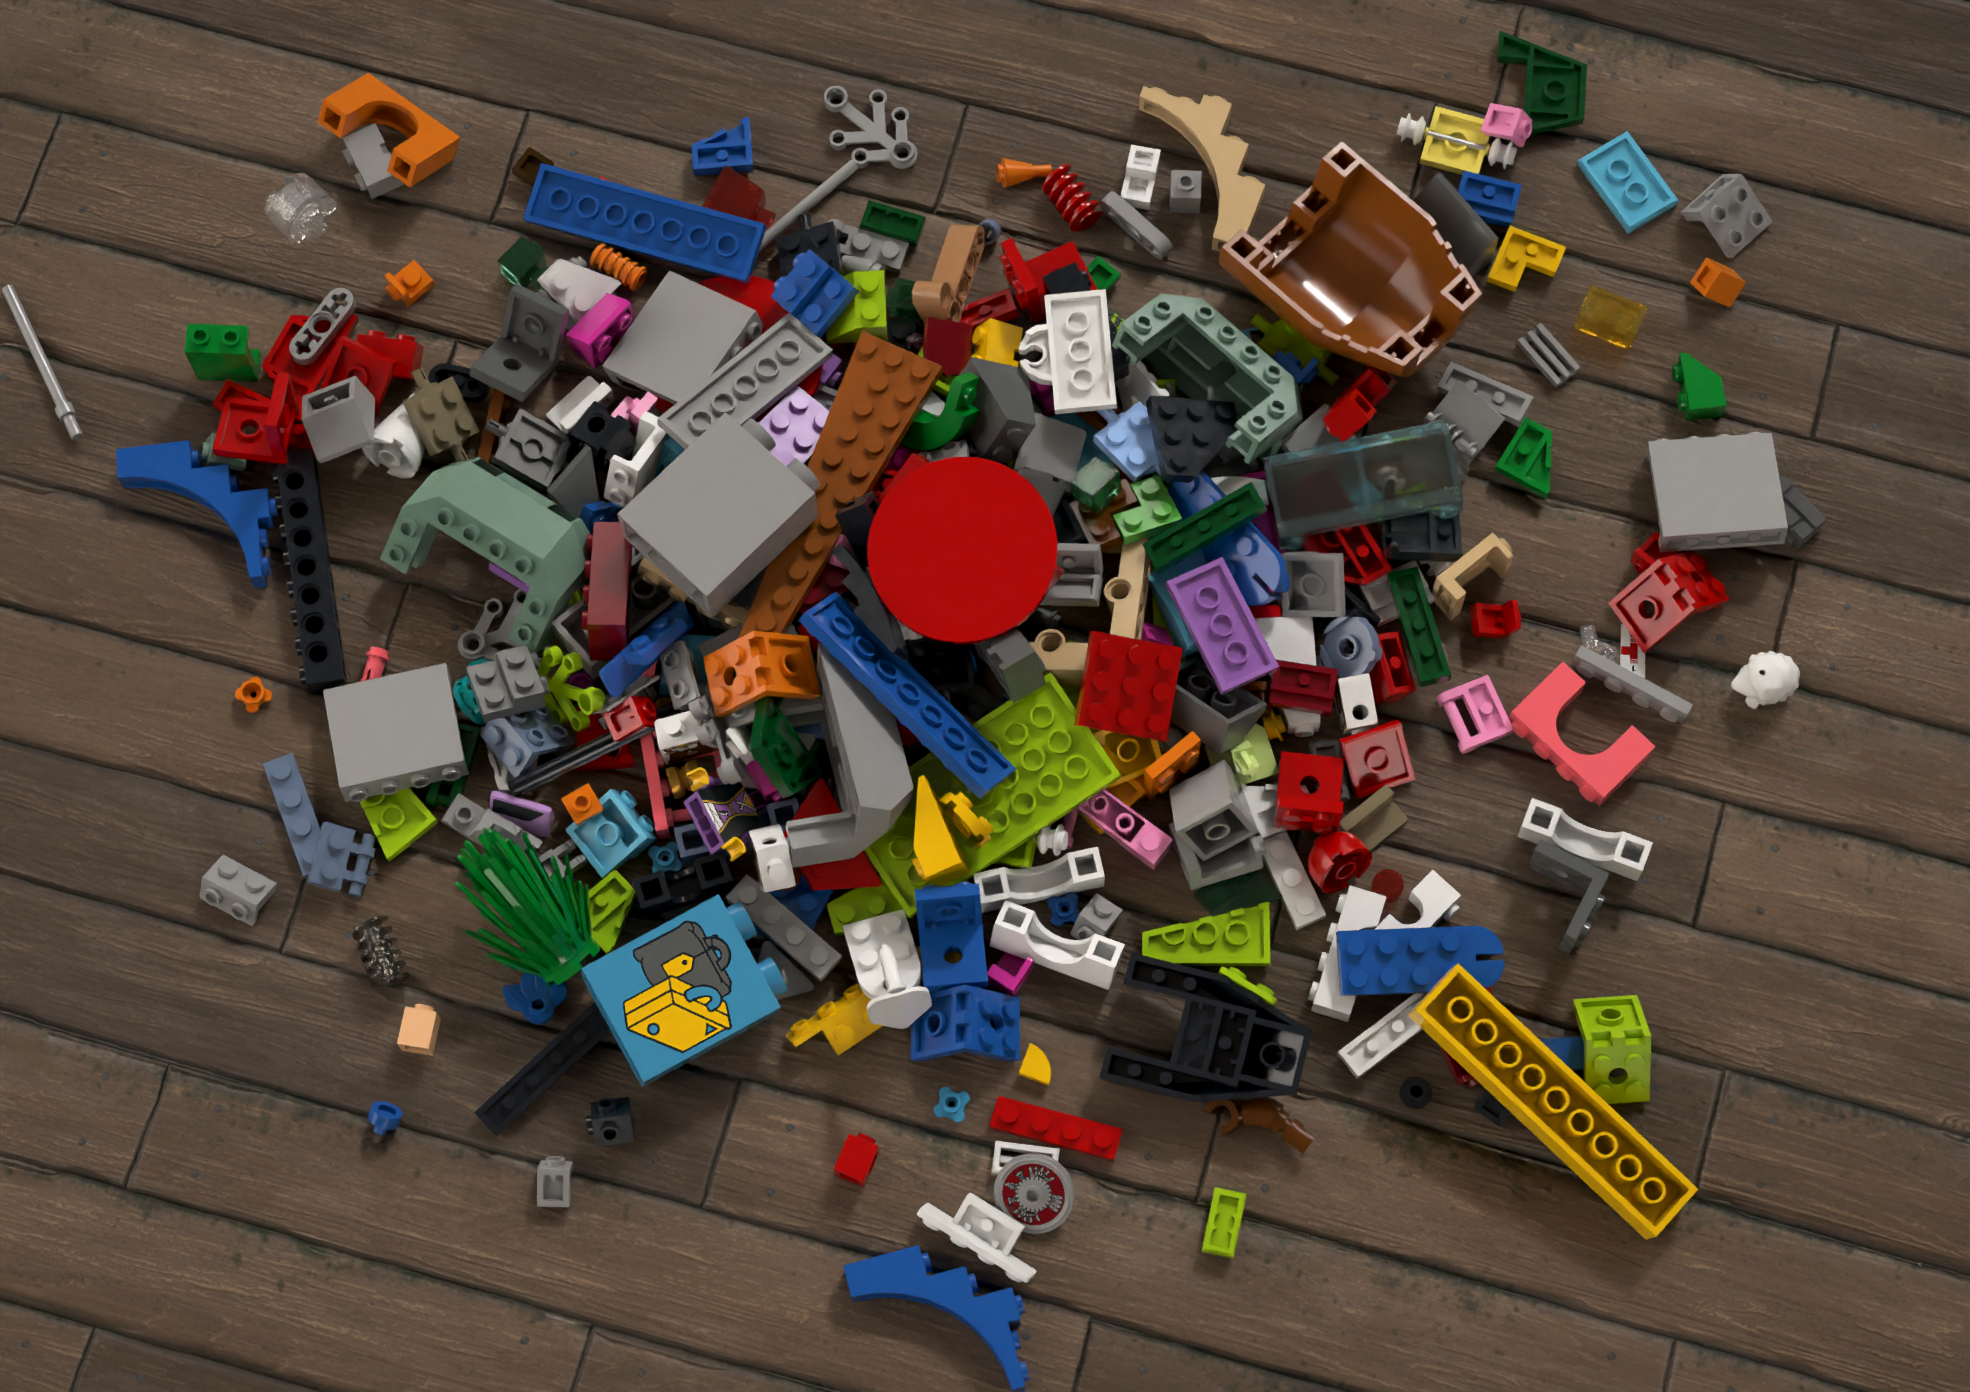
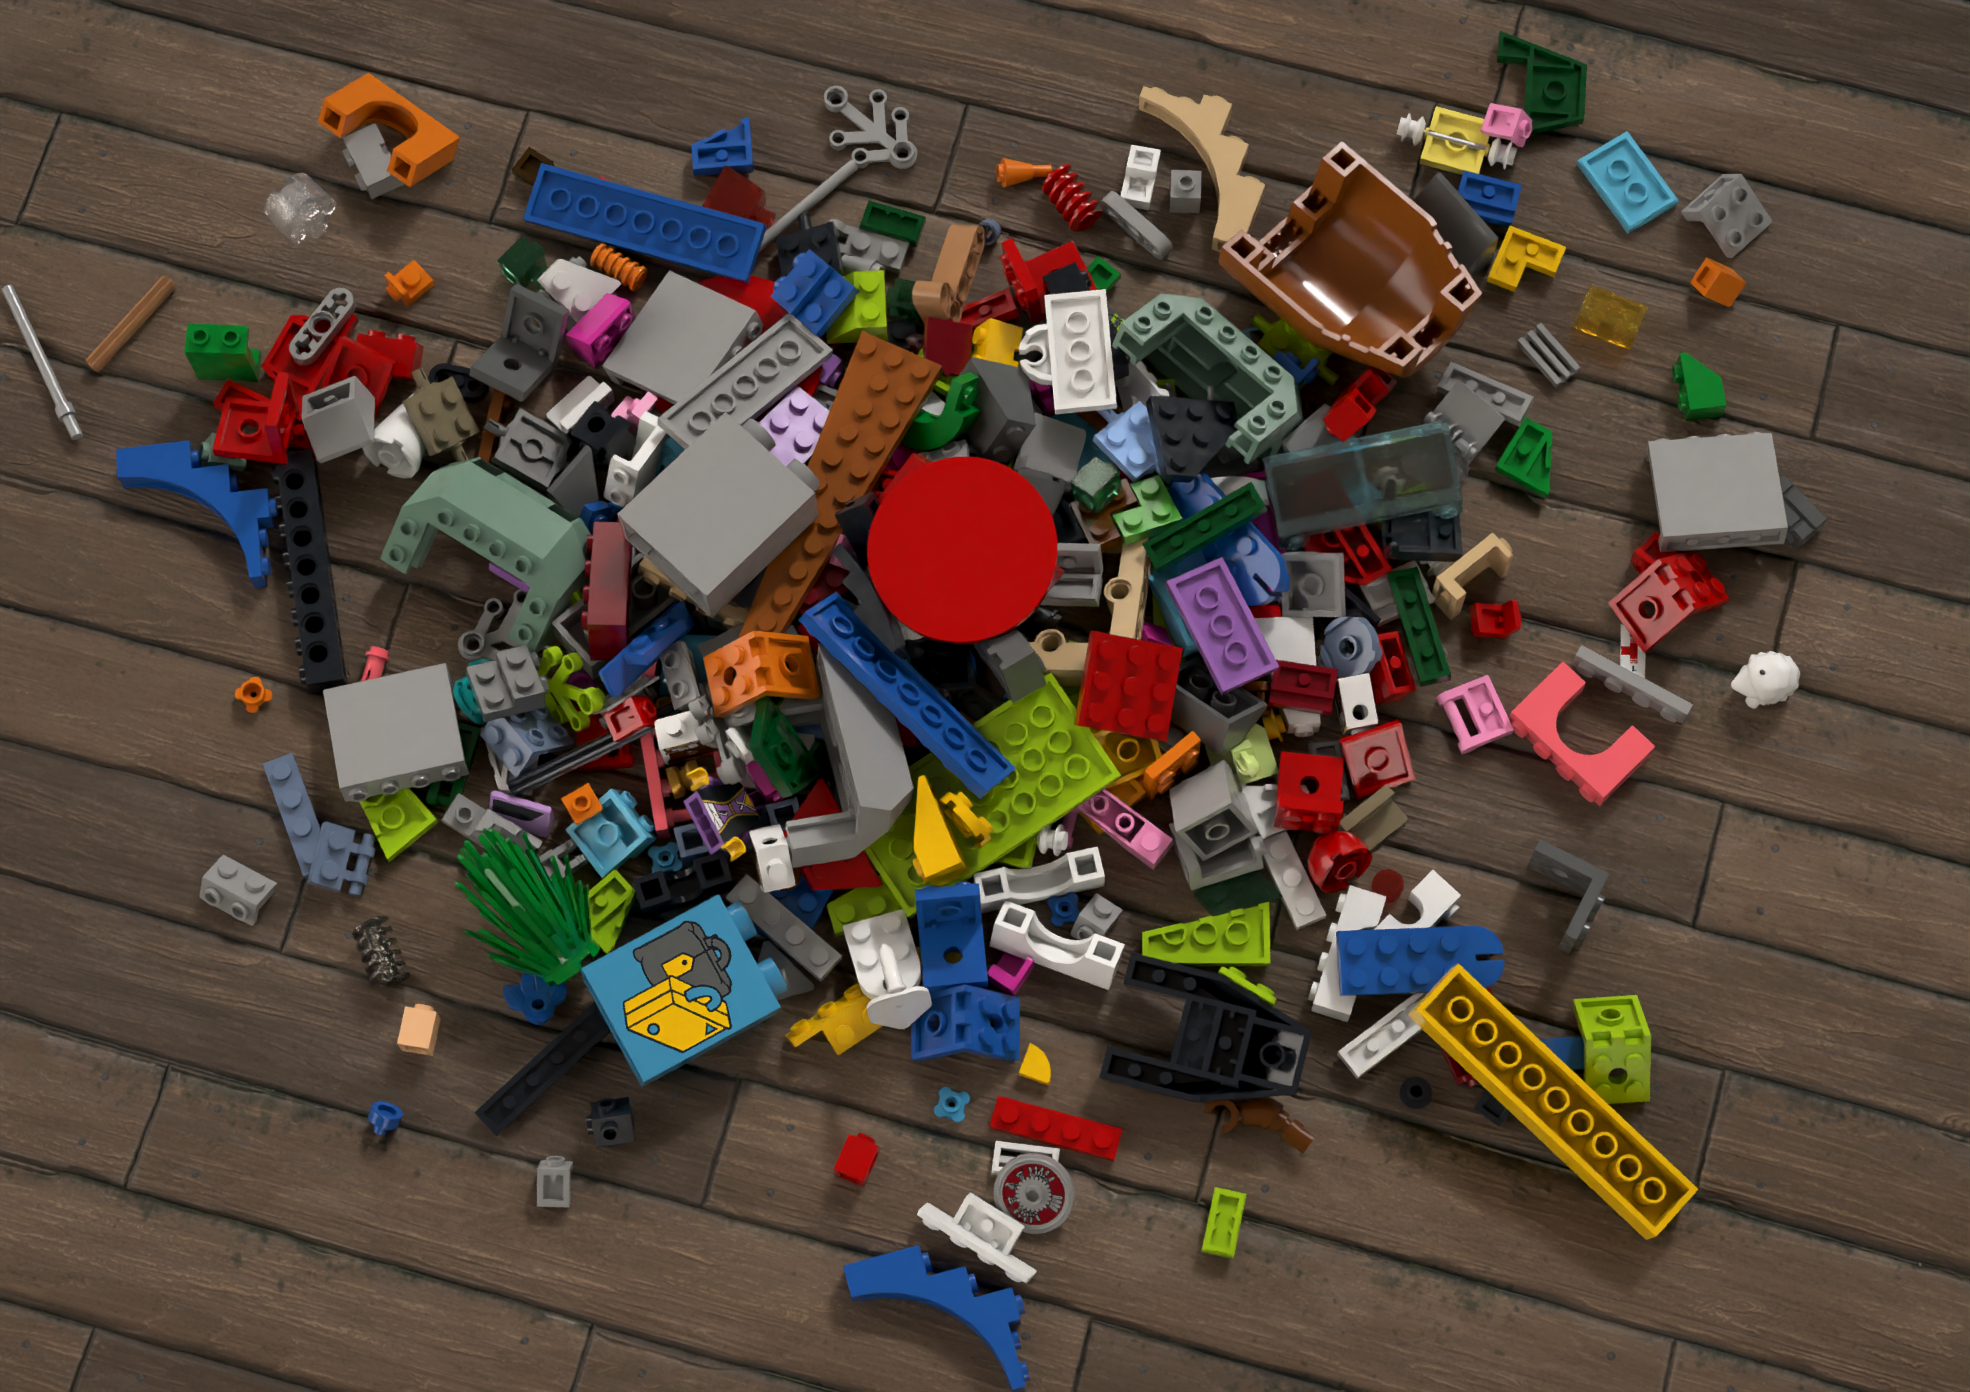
(130, 323): none -> medium nougat axle
(1590, 641): clear arm -> none
(1608, 850): white arch -> none

